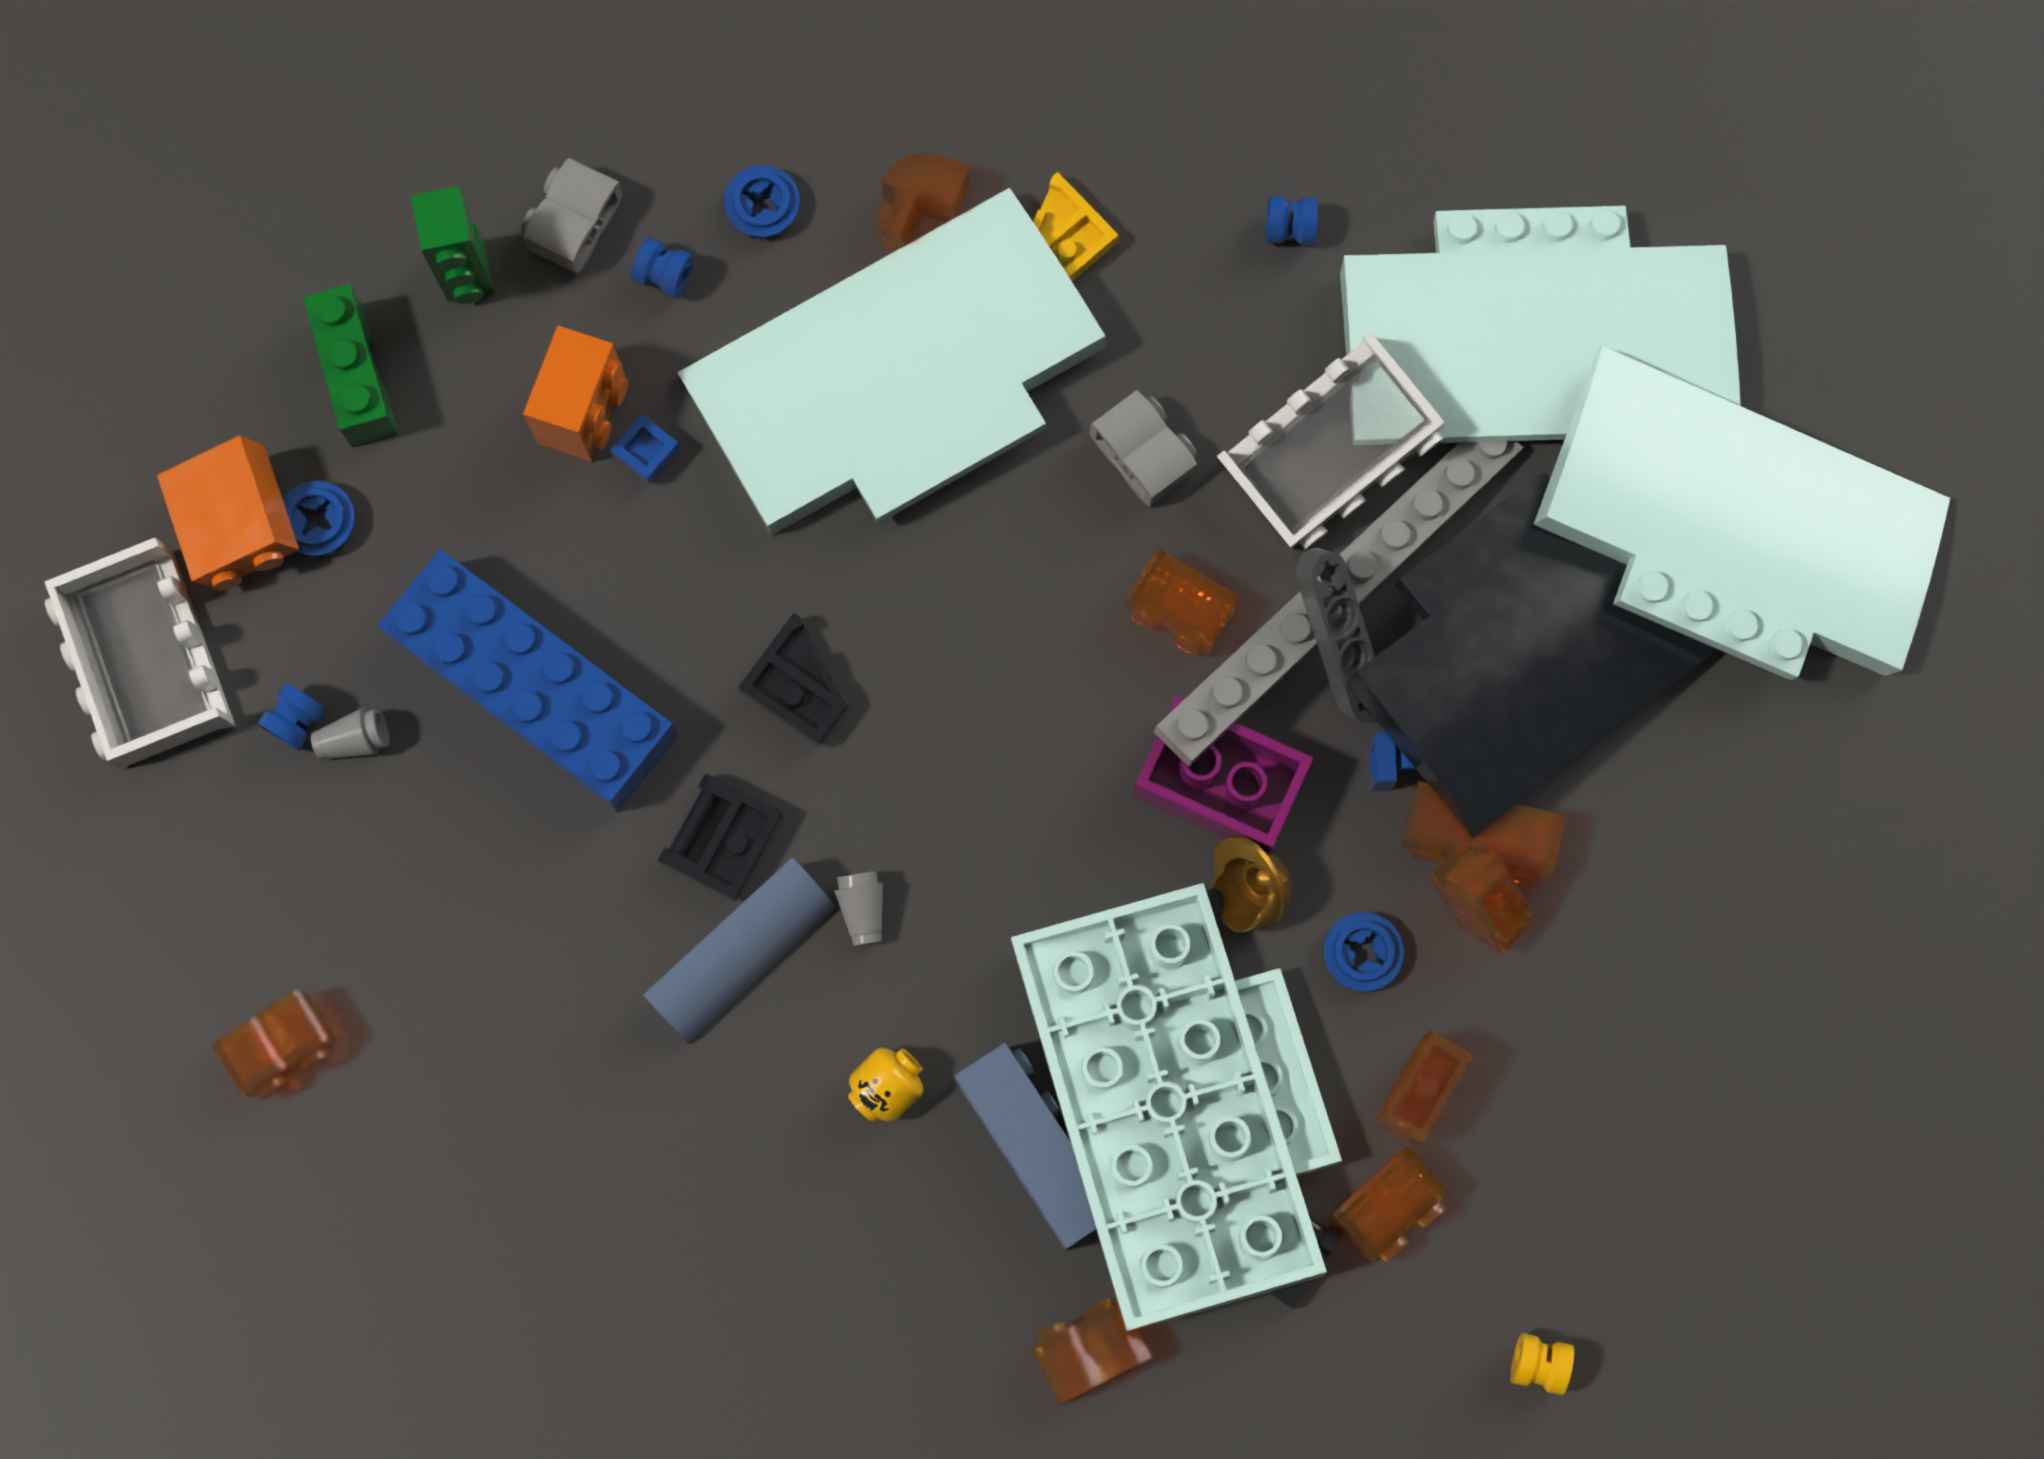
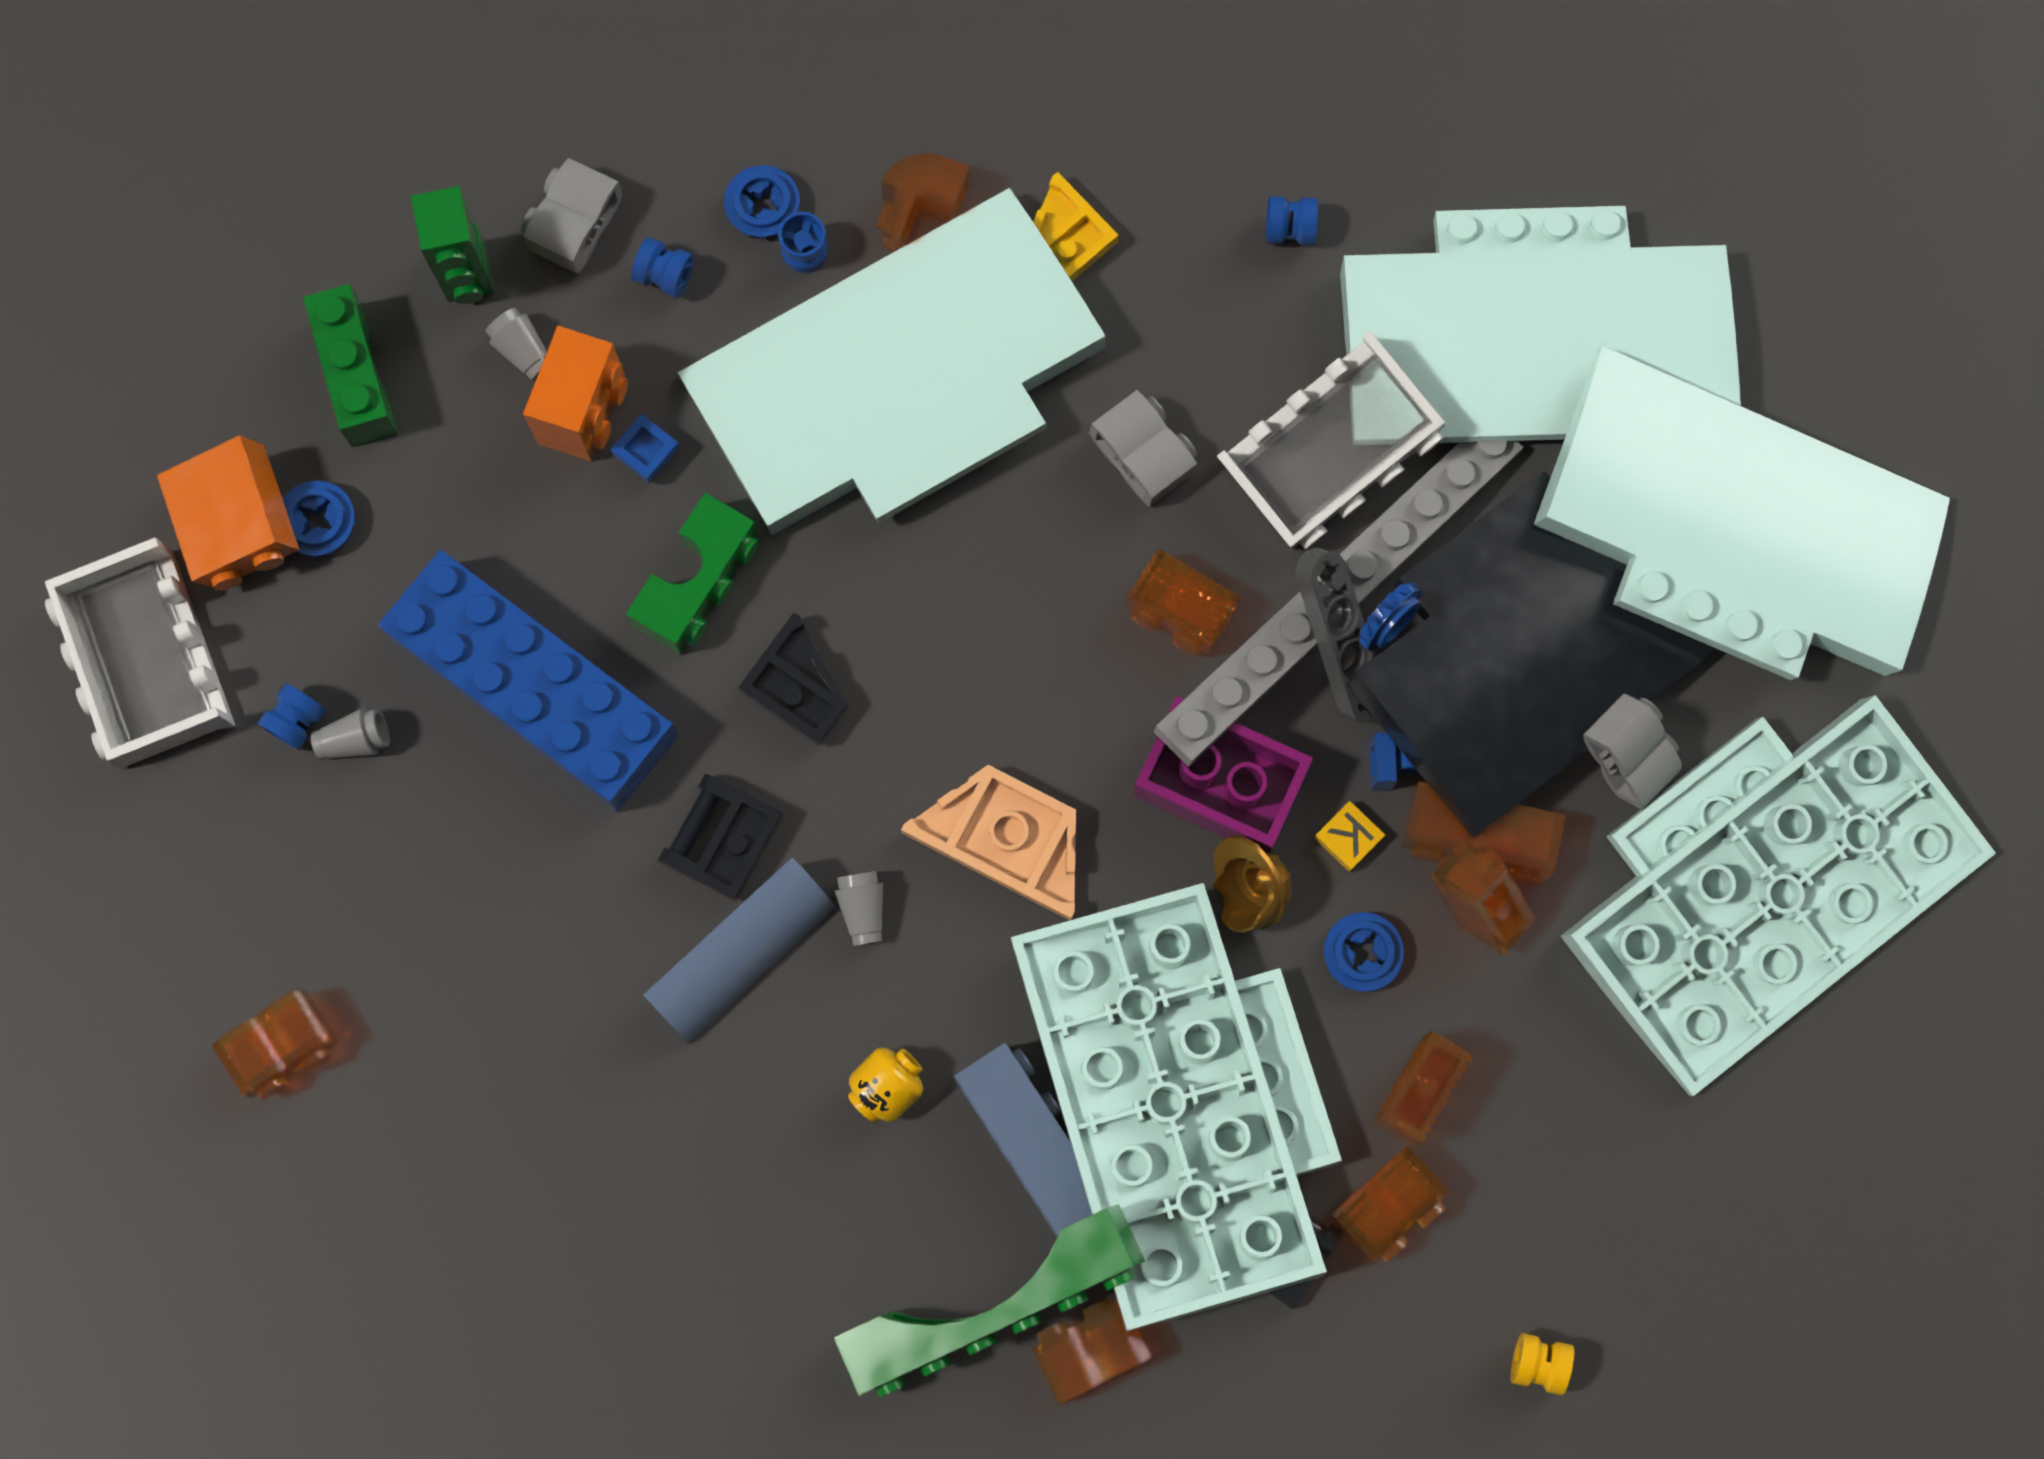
(518, 342): none -> light grey cone
(677, 611): none -> green arch
(803, 231): none -> blue wheel
(1007, 836): none -> light nougat wing
(1082, 1256): none -> arch
(1349, 836): none -> yellow tile
(1391, 617): none -> blue gear
(1633, 750): none -> light grey brick
(1770, 884): none -> light aqua slope

